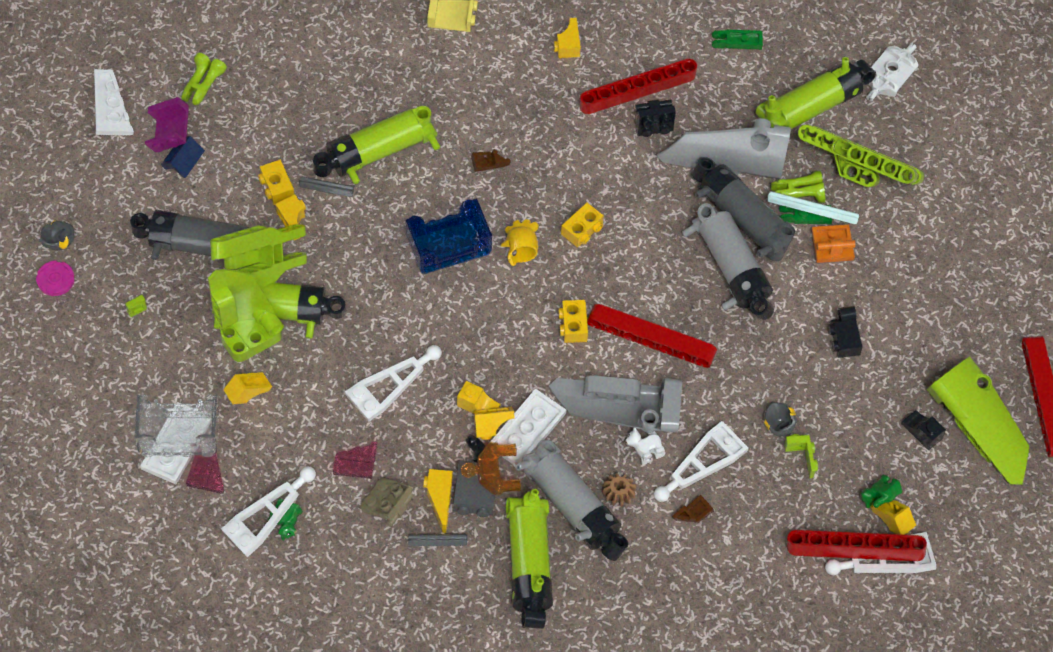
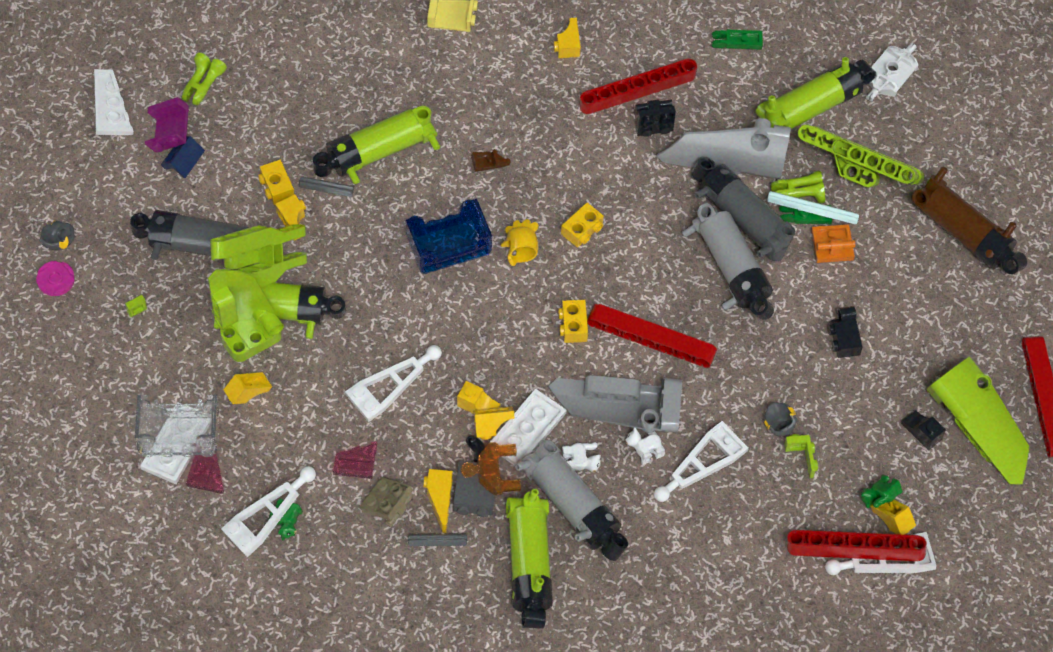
(578, 457): none -> white animal
(626, 492): medium nougat gear -> none
(695, 511): reddish brown slope -> none
(969, 226): none -> reddish brown piece

